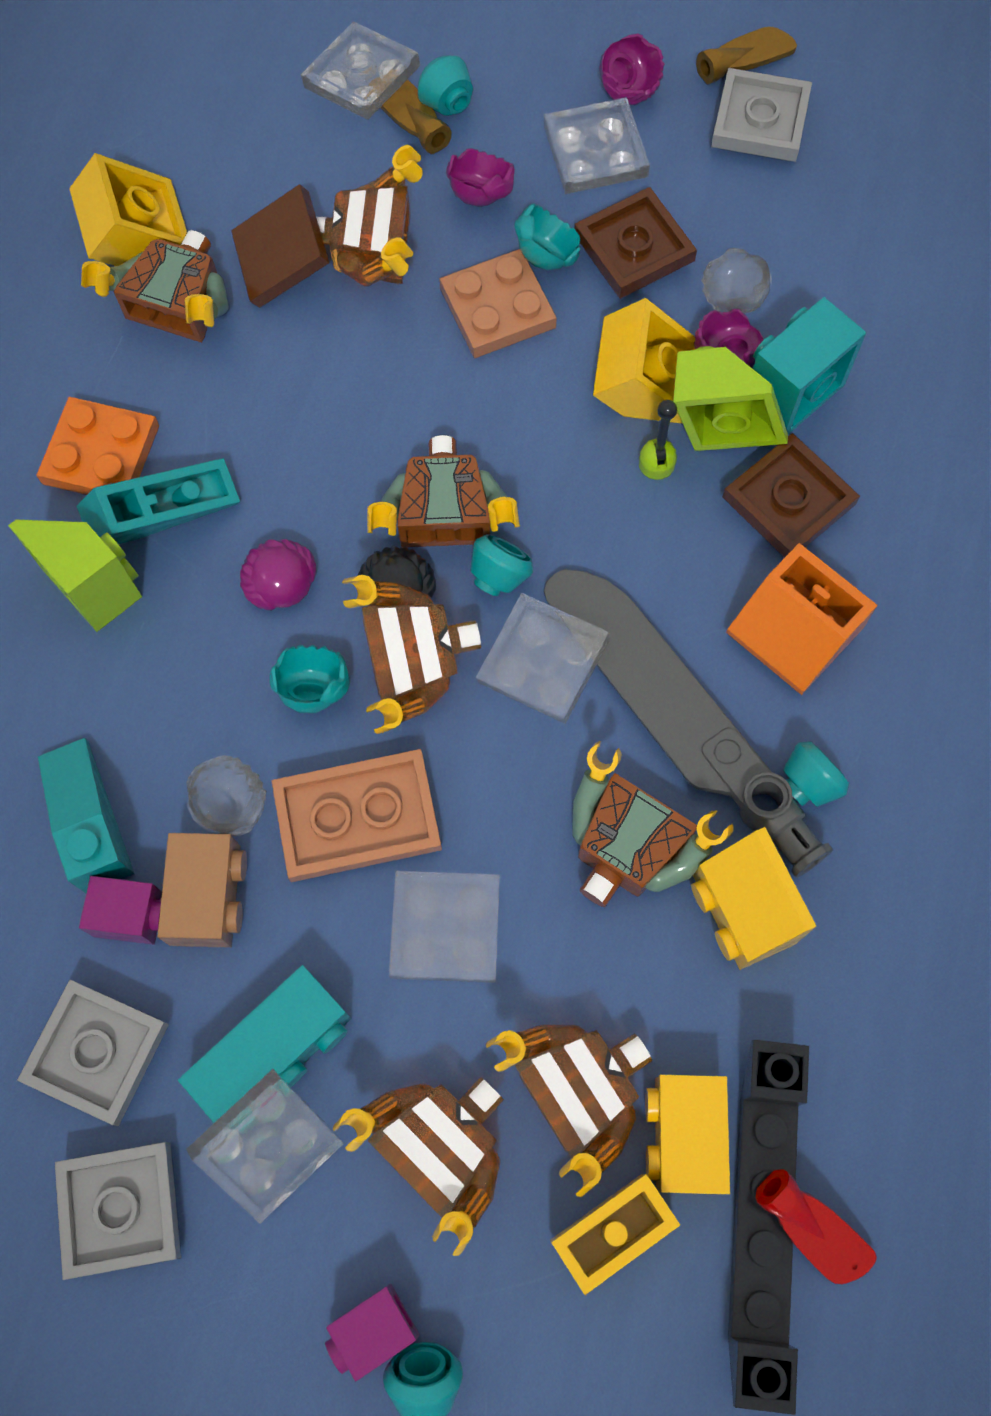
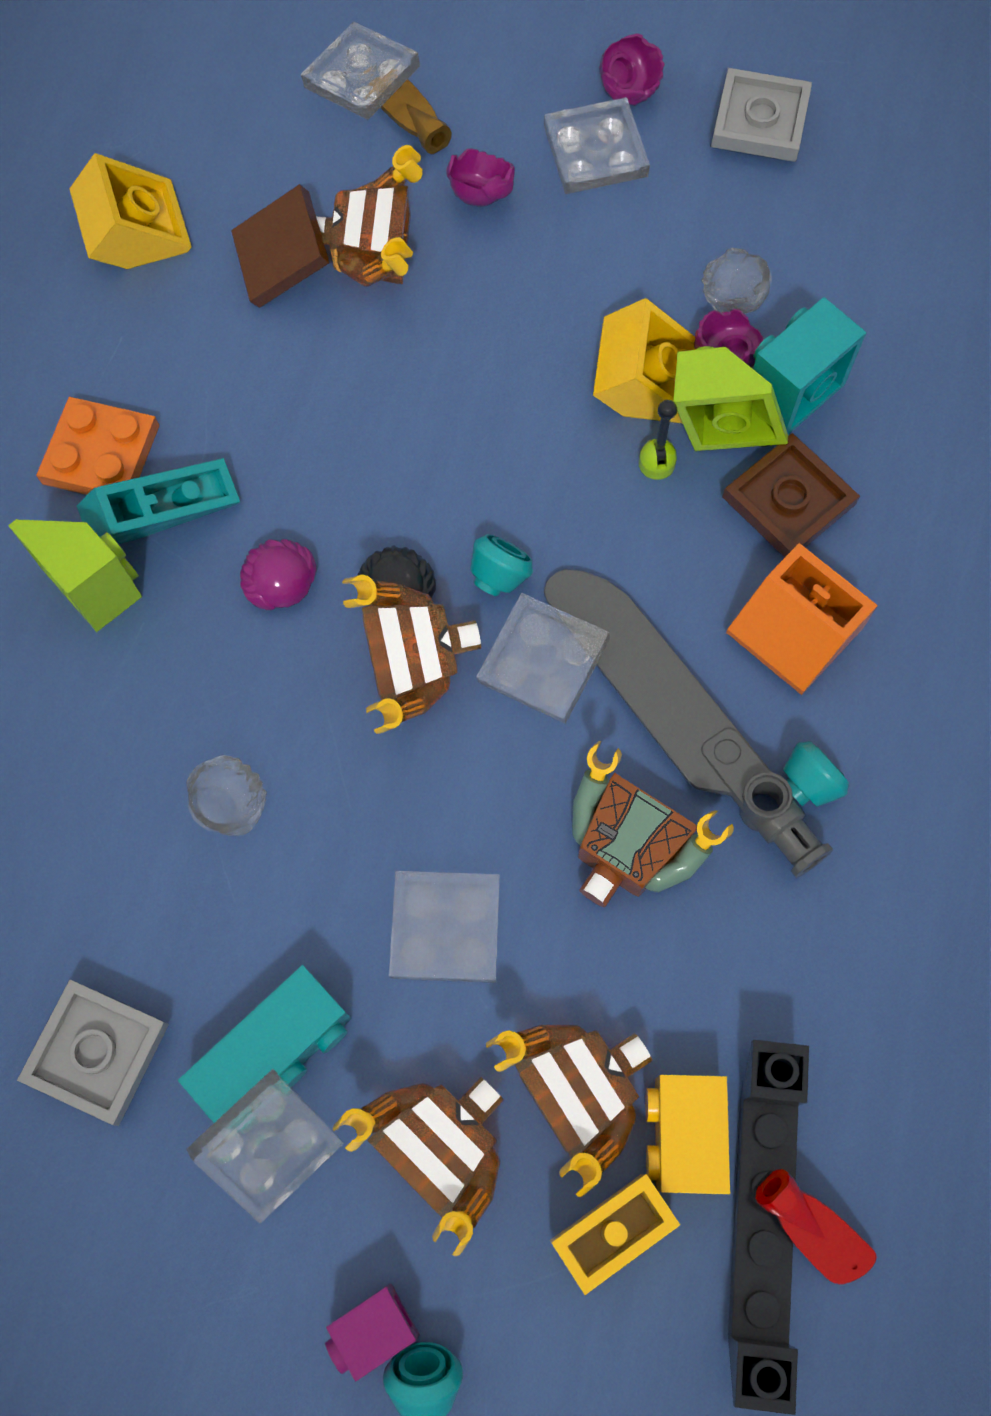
(82, 816): teal slope -> none
(117, 1210): light grey plate -> none
(121, 910): magenta brick -> none
(165, 286): torso -> none
(201, 890): medium nougat brick -> none
(309, 678): teal hair -> none
(355, 815): nougat plate -> none
(442, 500): torso -> none
(445, 85): teal cone -> none
(497, 303): nougat plate -> none
(546, 239): teal hair -> none
(635, 242): reddish brown plate -> none
(745, 53): pearl gold piece -> none
(752, 900): yellow slope -> none

